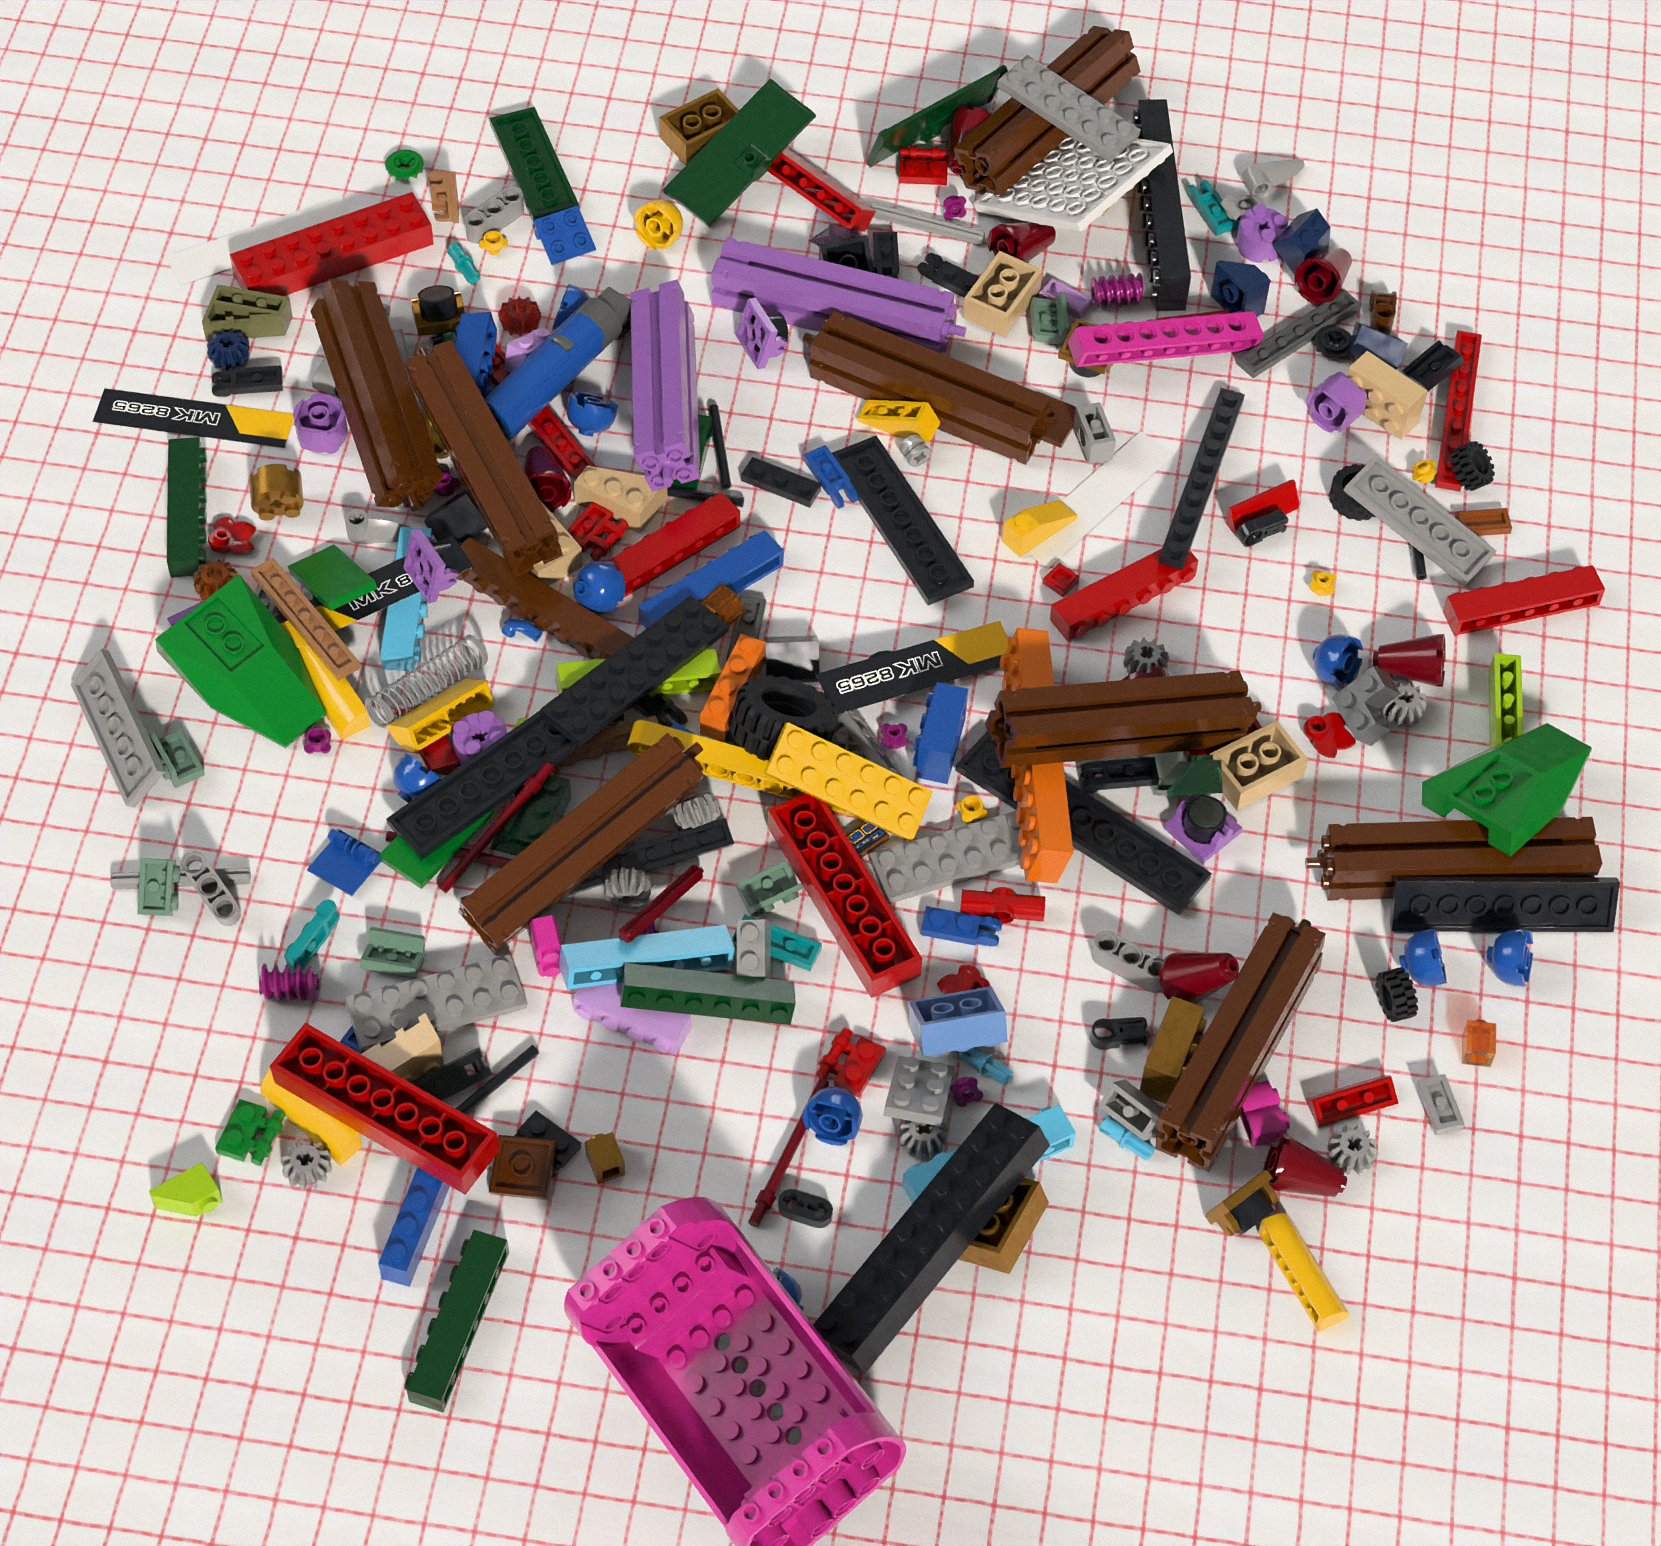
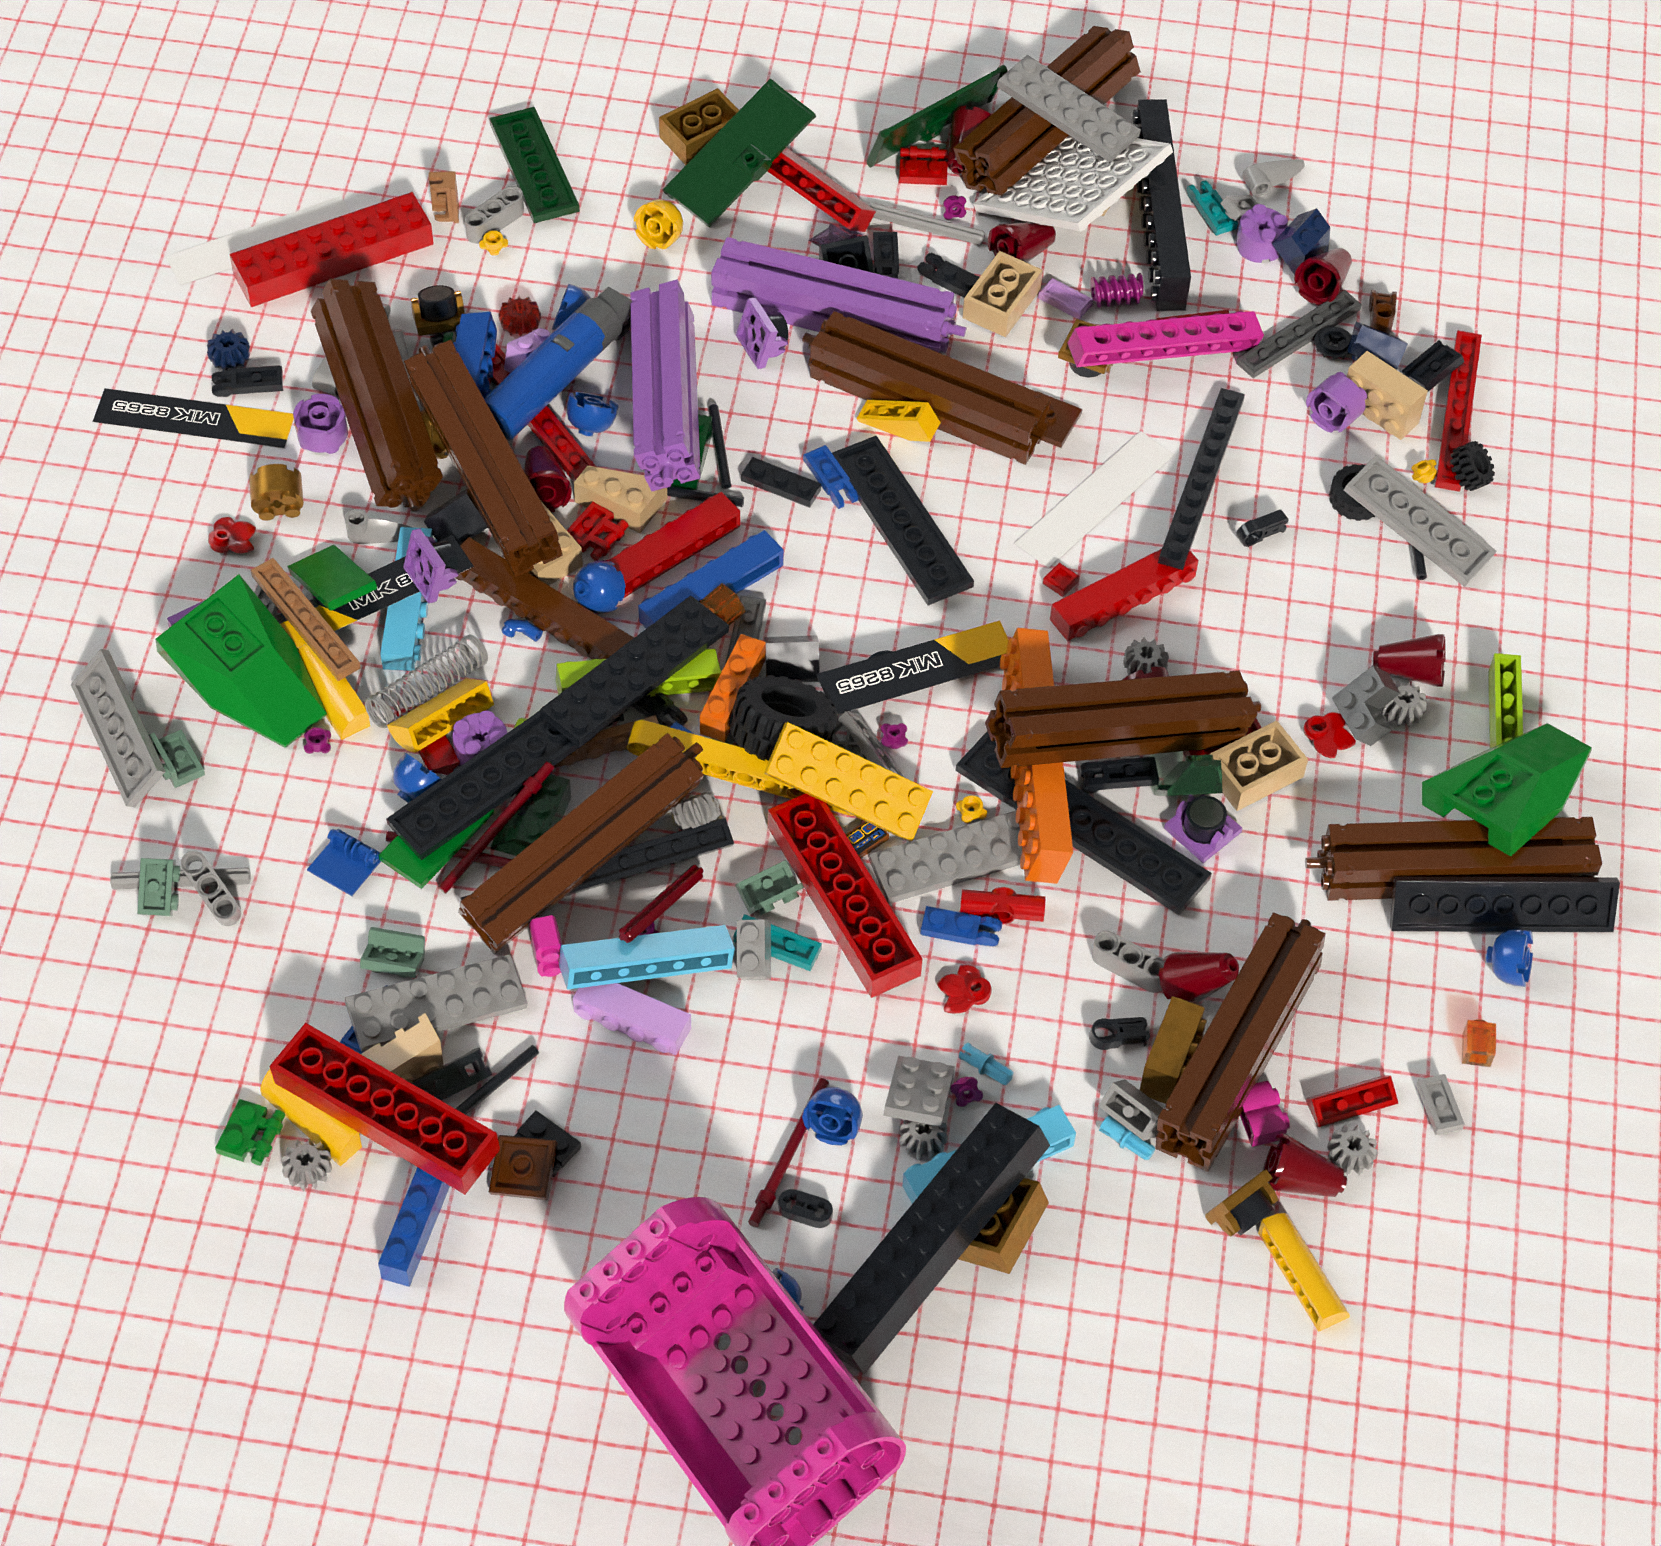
(185, 506): dark green brick -> none
(187, 1193): lime slope -> none
(212, 577): clear orange gear -> none
(246, 312): olive wedge -> none
(289, 983): magenta piece -> none
(312, 935): teal hinge -> none
(405, 158): green gear -> none
(447, 484): magenta plate -> none
(457, 1321): dark green brick -> none
(463, 263): teal axle -> none
(564, 235): blue hinge -> none
(604, 1157): pearl gold brick -> none
(627, 887): light grey gear -> none
(707, 994): dark green brick -> none
(859, 1066): red plate -> none
(915, 450): light grey wheel -> none
(940, 732): blue brick -> none
(957, 1021): medium blue brick -> none
(1035, 525): yellow slope -> none
(1050, 319): sand green bracket -> none
(1094, 433): light grey brick -> none
(1240, 287): dark blue slope -> none
(1279, 497): red slope -> none
(1326, 586): yellow plate -> none
(1338, 660): blue cylinder -> none
(1396, 994): black tyre -> none
(1424, 959): blue cylinder -> none
(1486, 521): dark orange tile -> none
(1523, 600): red brick -> none

